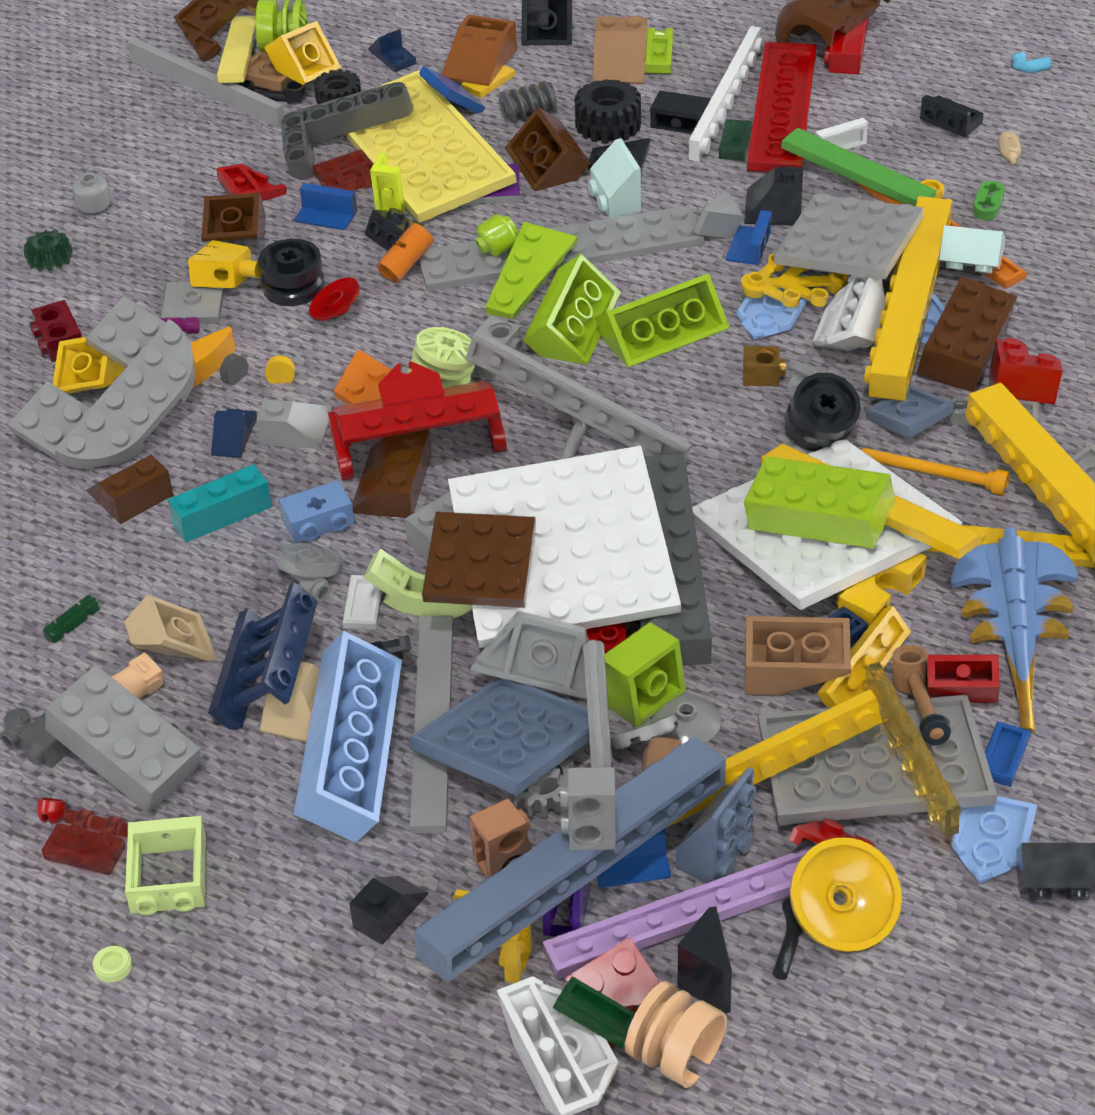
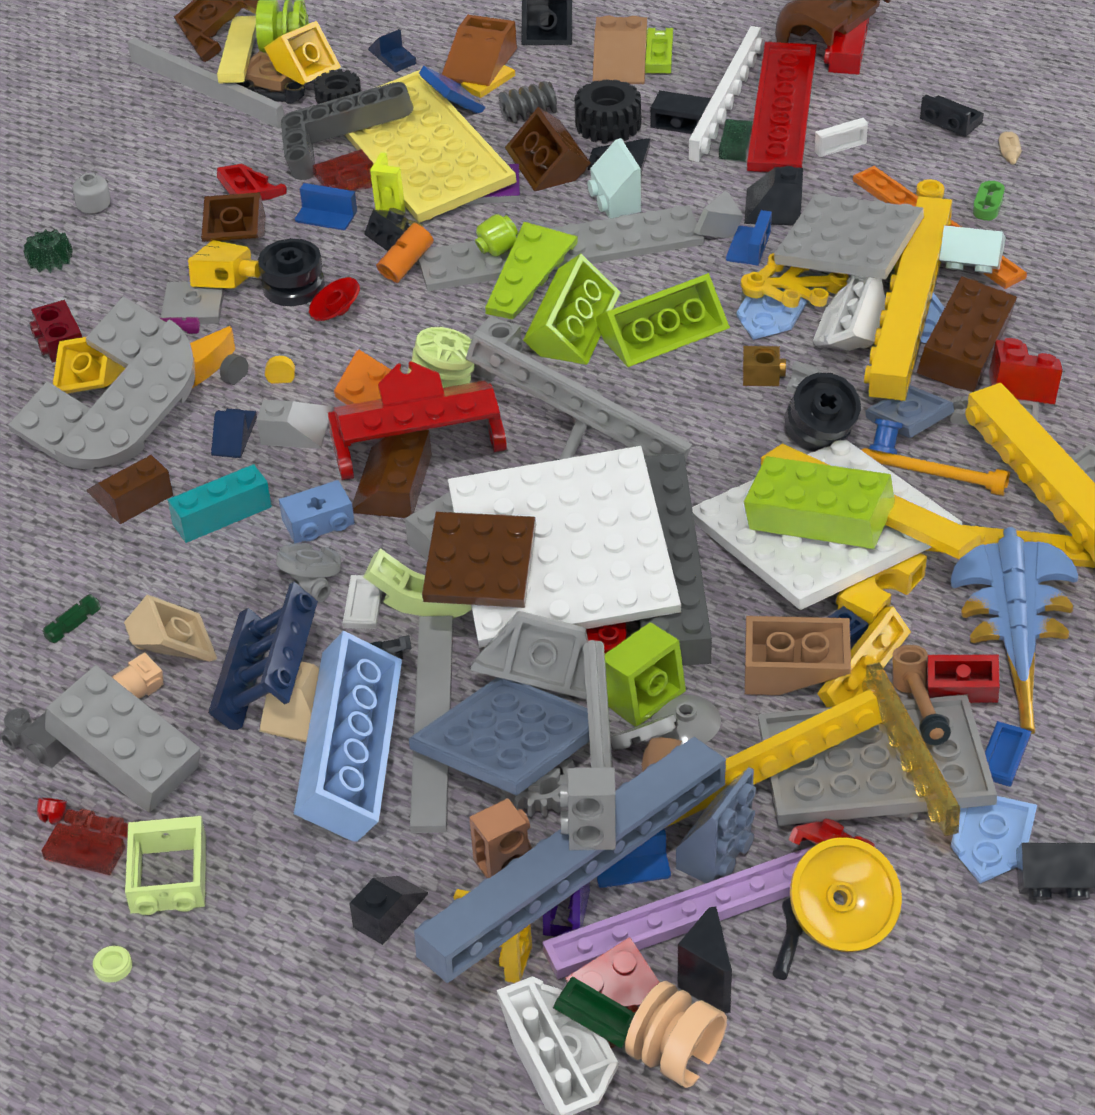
(856, 167): bright green tile -> none
(885, 436): none -> blue bush
(1030, 66): medium azure arm -> none

